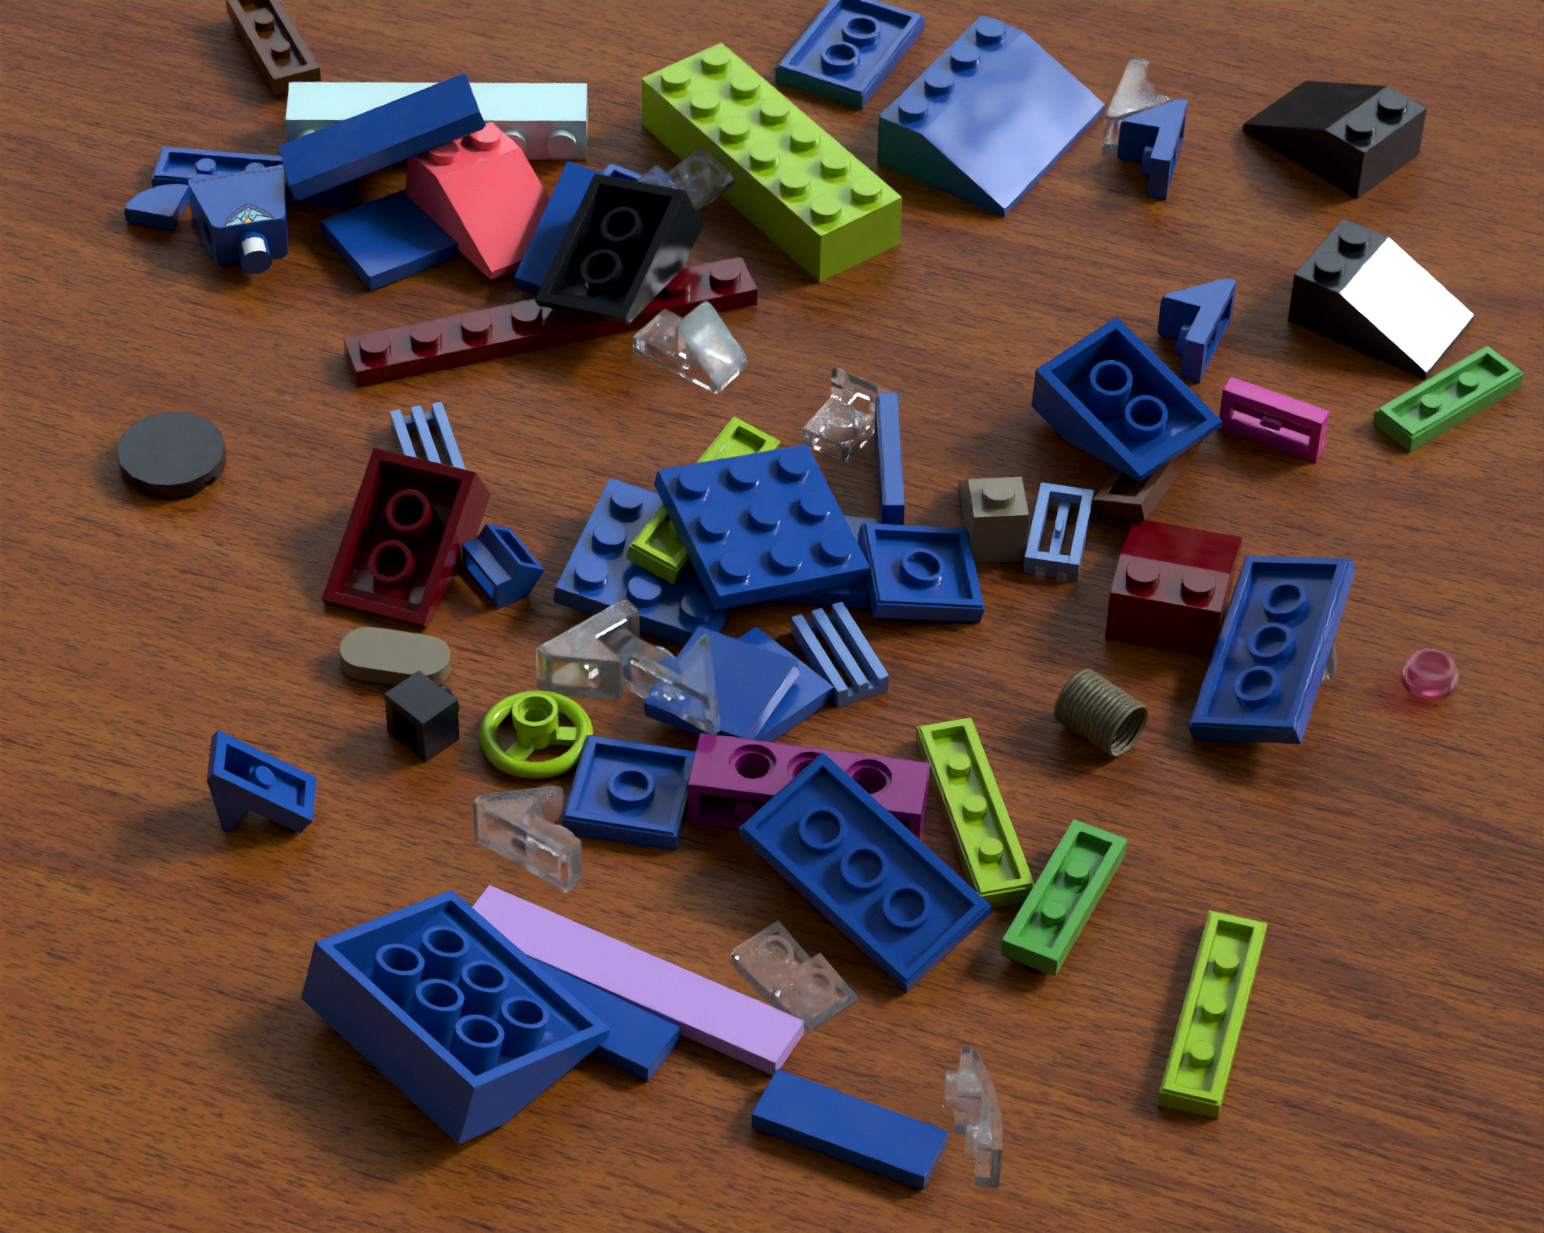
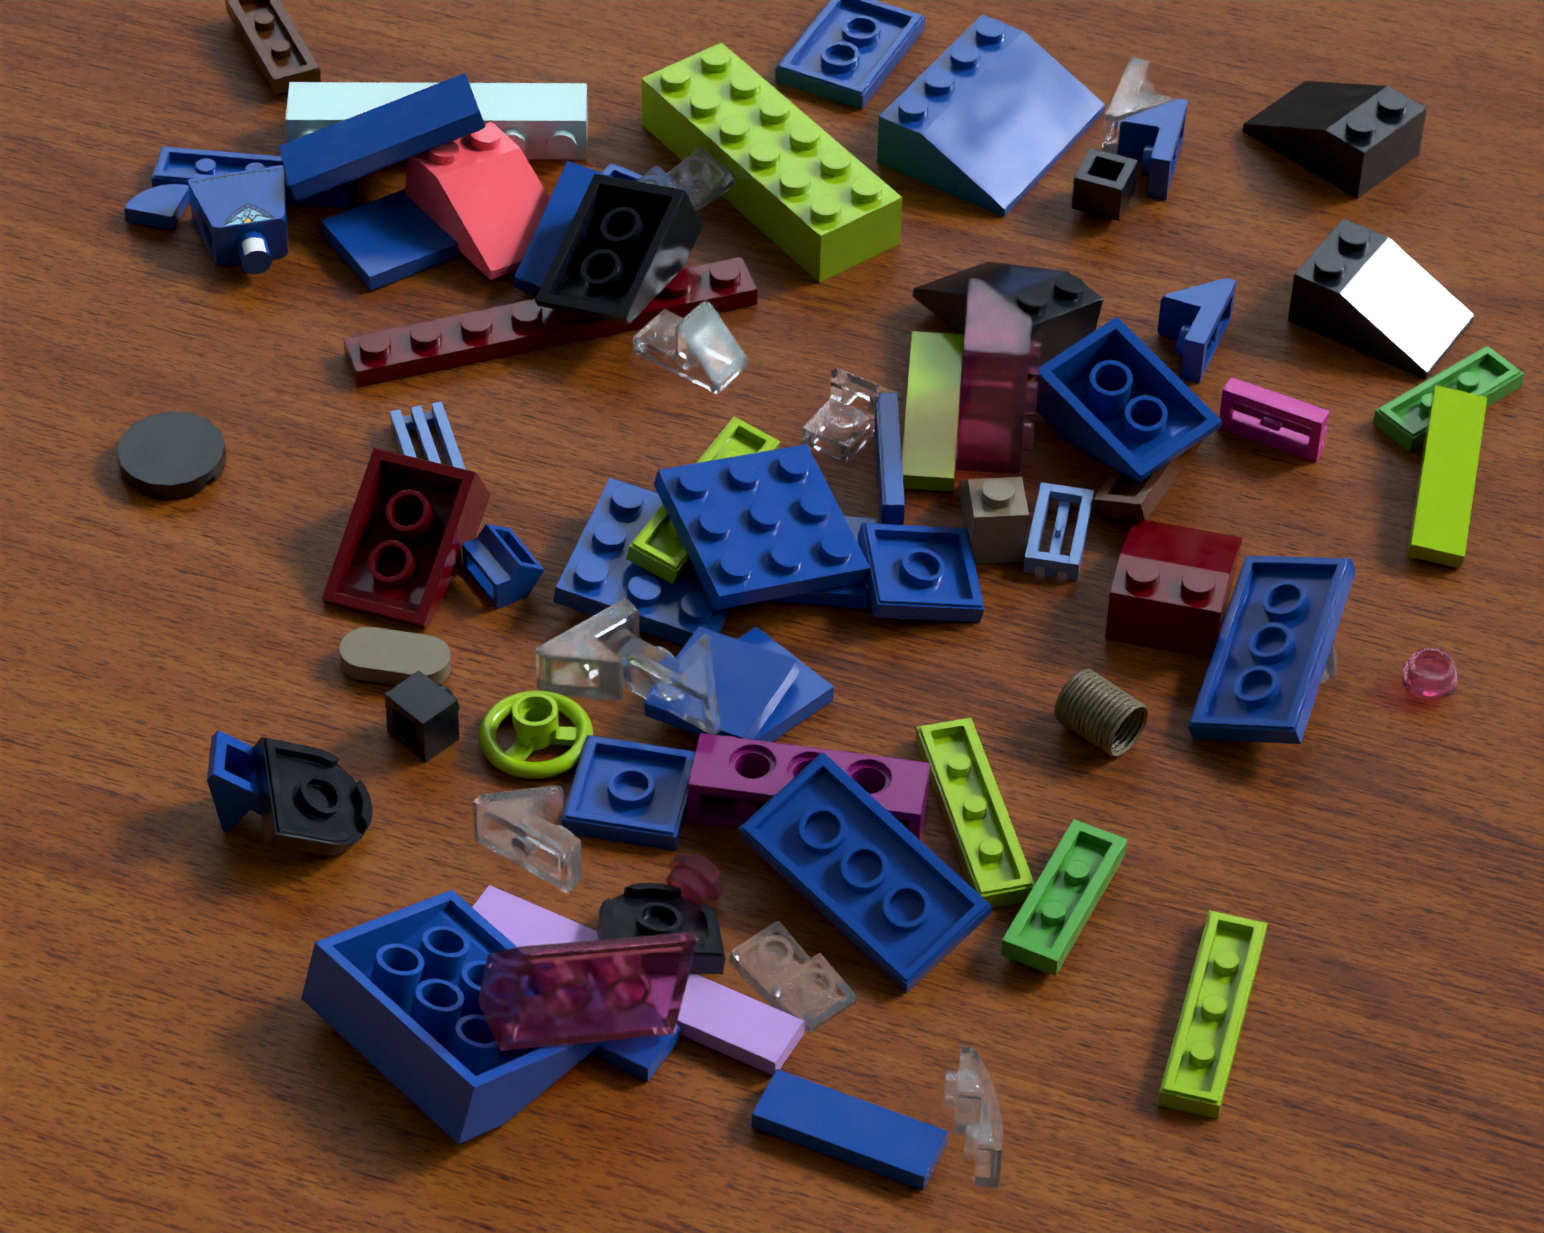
(309, 799): none -> black tile
(586, 990): none -> clear pink slope
(660, 910): none -> black tile
(696, 878): none -> clear pink plate
(840, 618): medium blue tile -> none
(932, 411): none -> lime tile
(996, 384): none -> clear pink slope
(1056, 300): none -> black slope
(1104, 184): none -> black plate
(1447, 477): none -> lime tile

